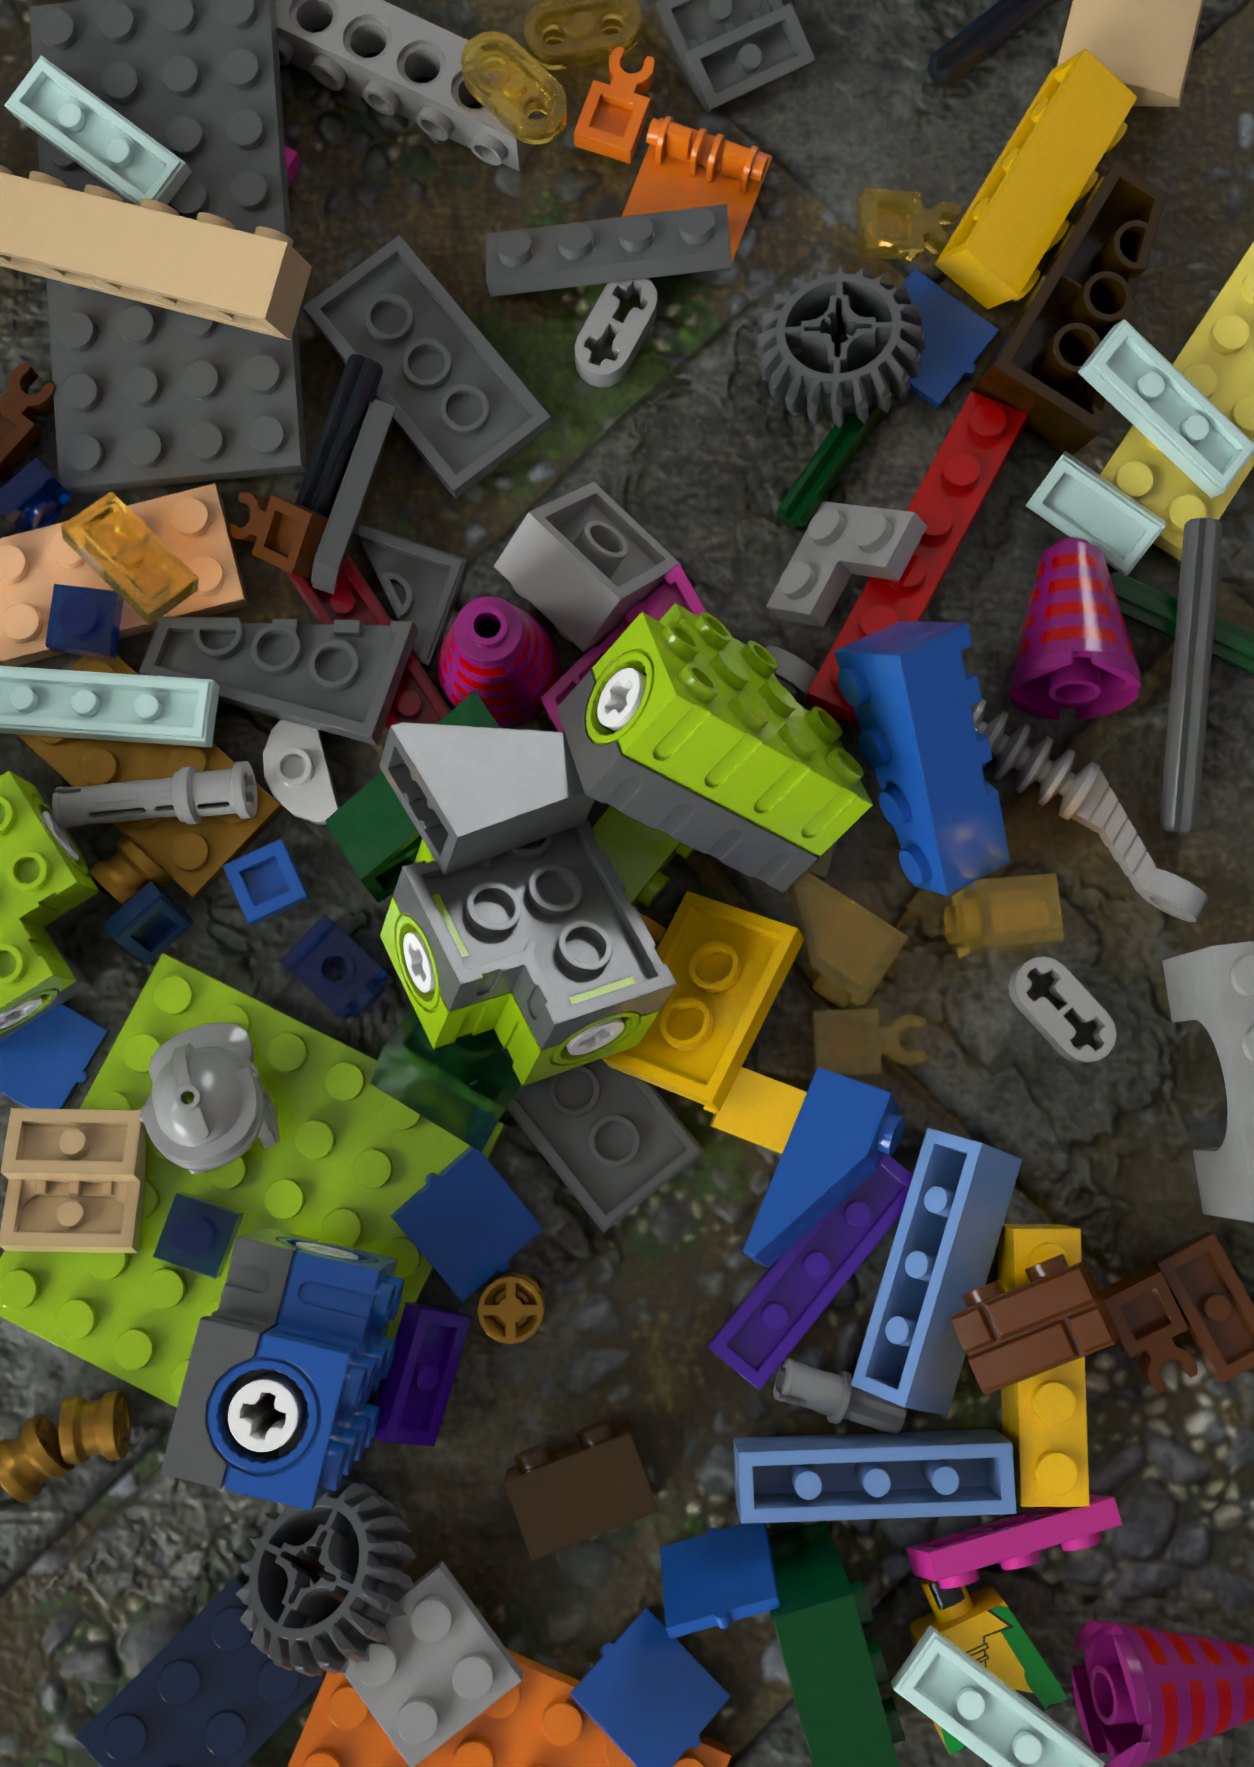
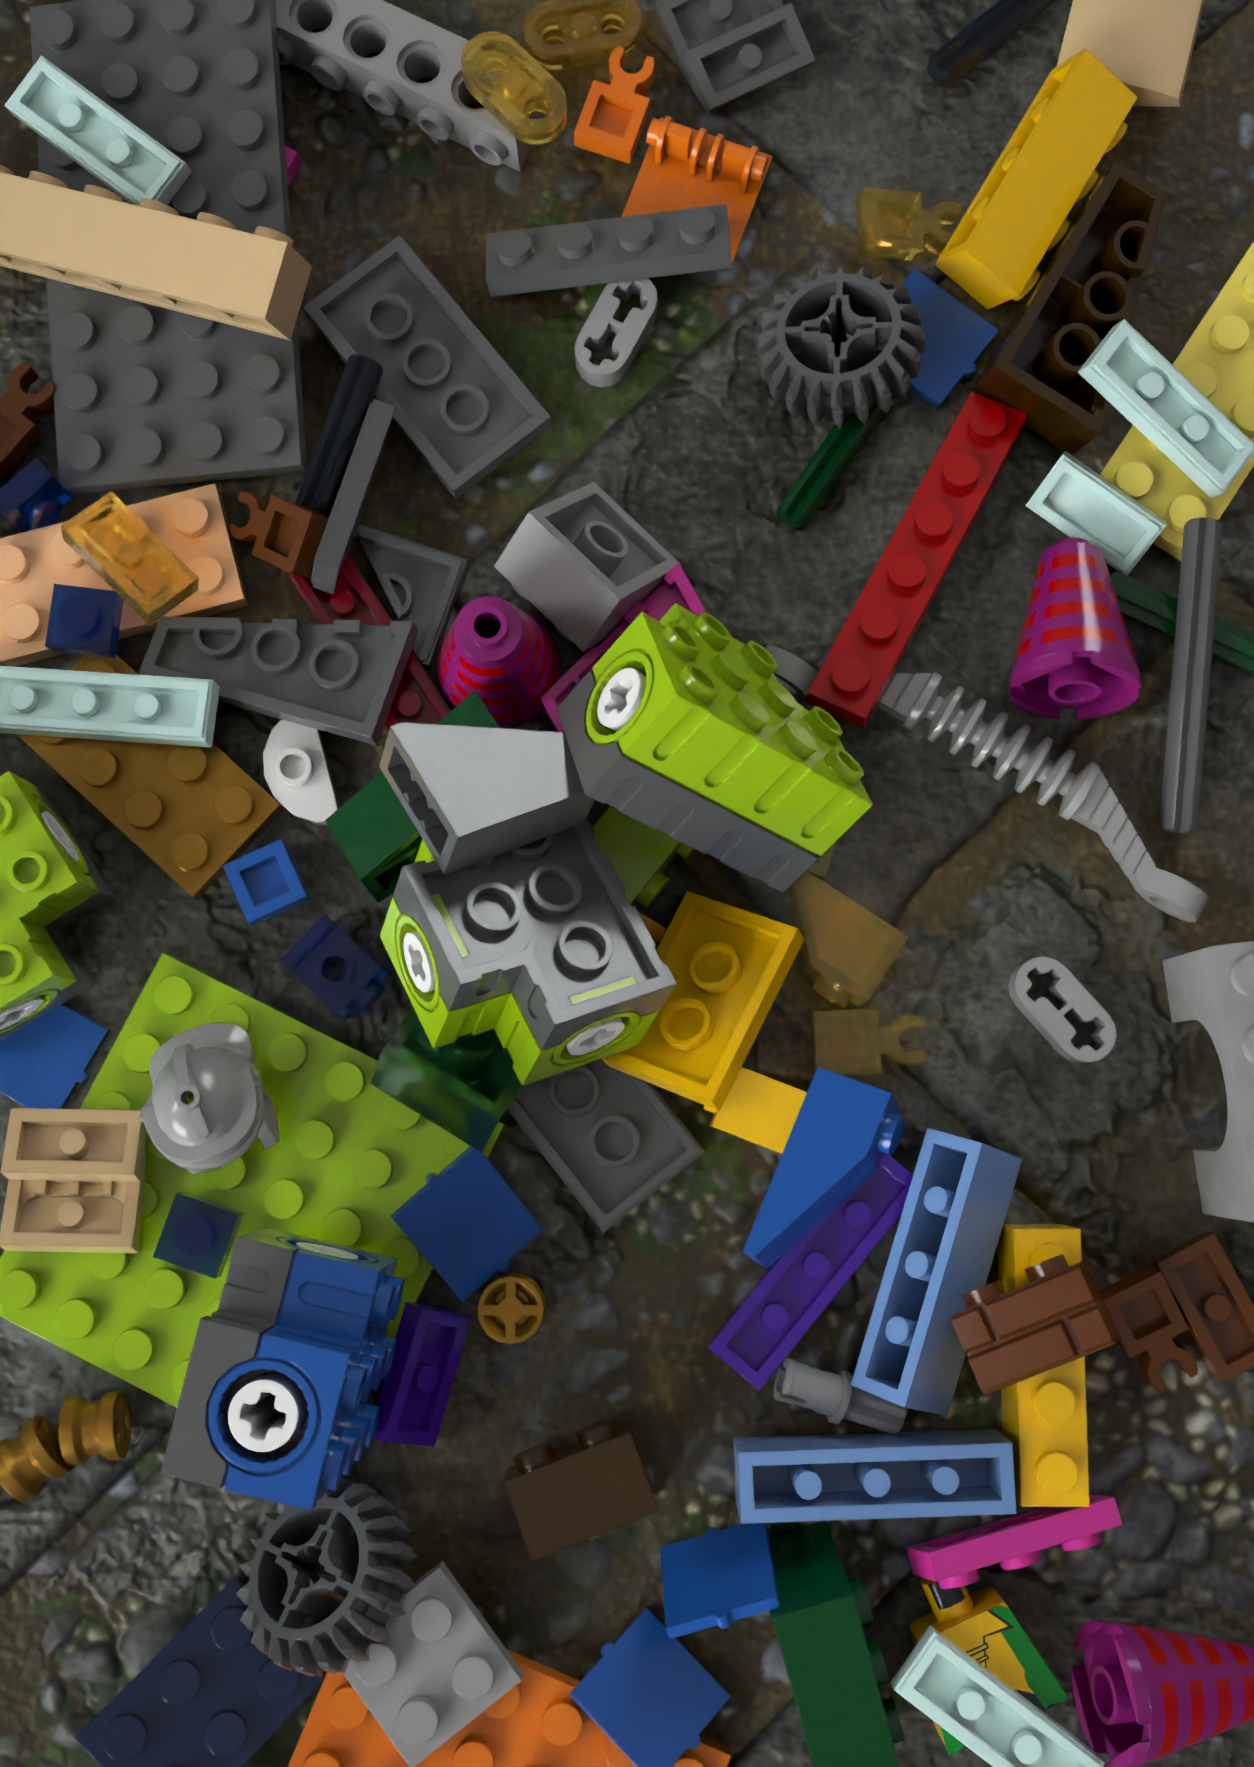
(129, 871): pearl gold wheel -> none
(148, 923): dark blue tile -> none
(185, 796): light grey pin -> none
(835, 546): light grey plate -> none
(926, 751): blue wedge -> none
(1005, 916): clear yellow brick -> none

